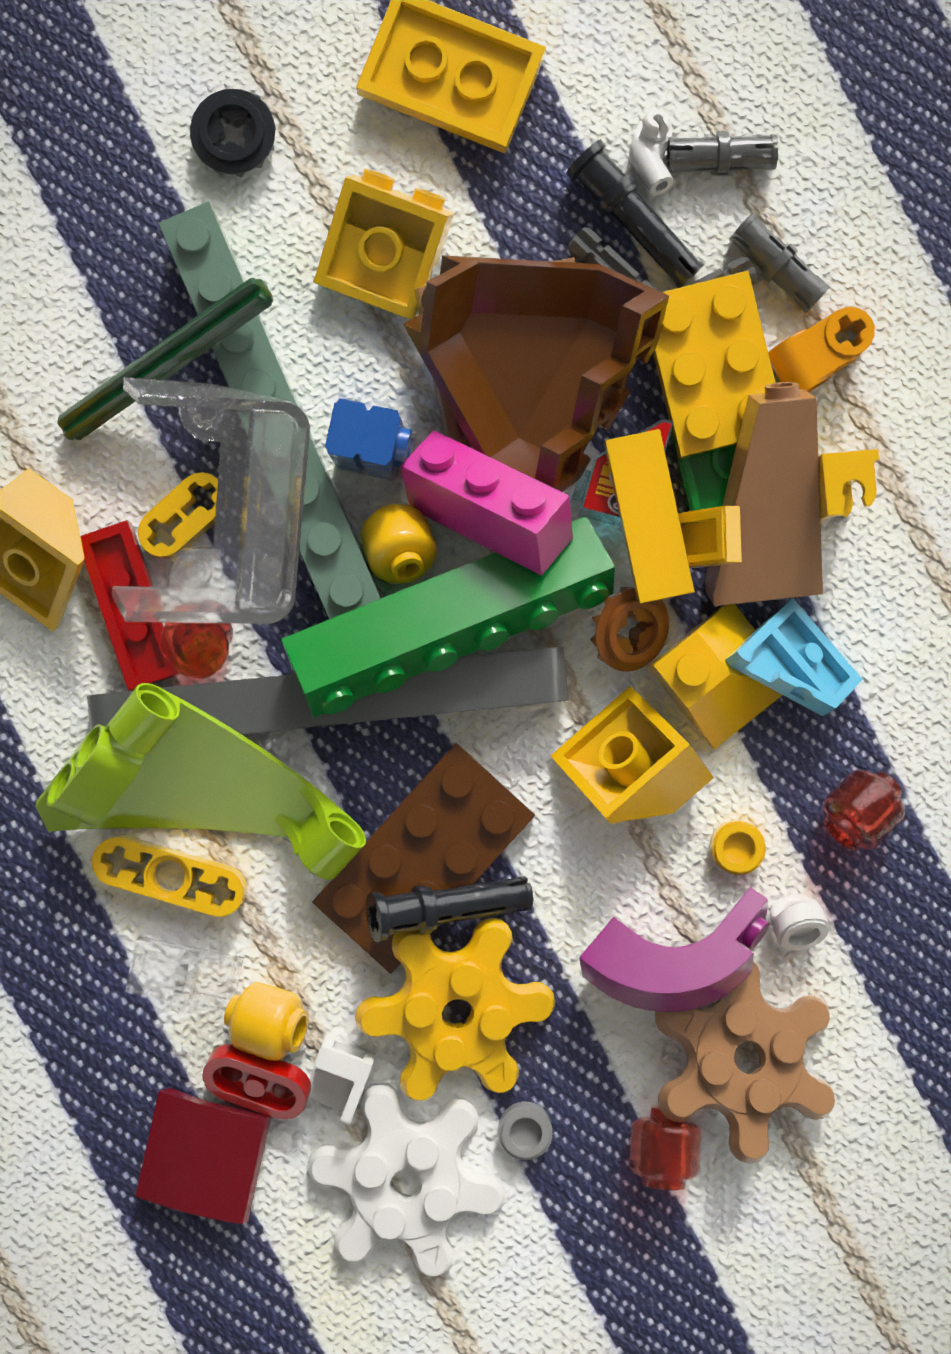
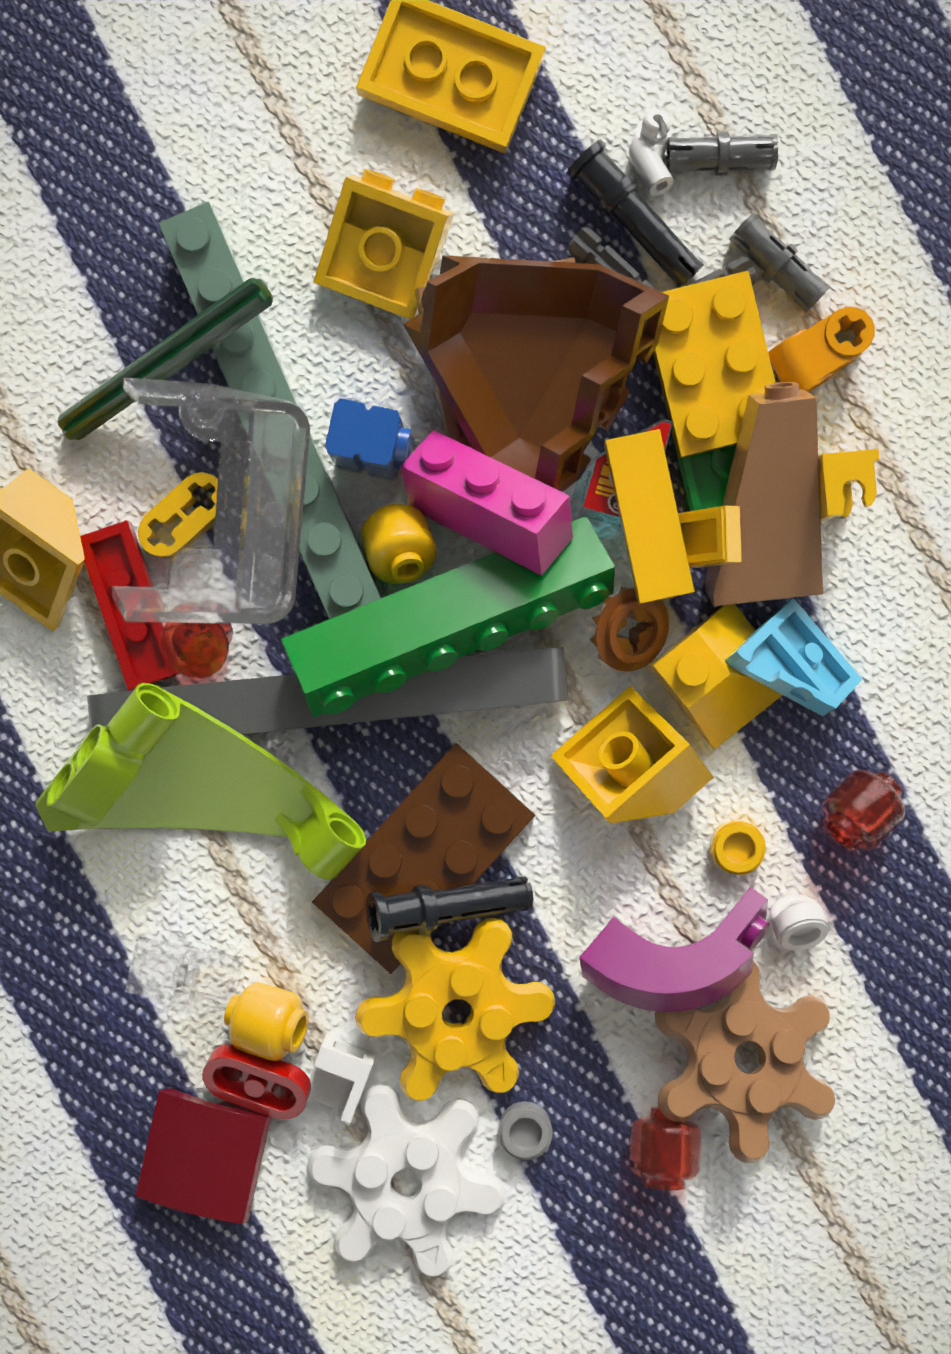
(135, 851): yellow beam -> none
(236, 108): black gear -> none

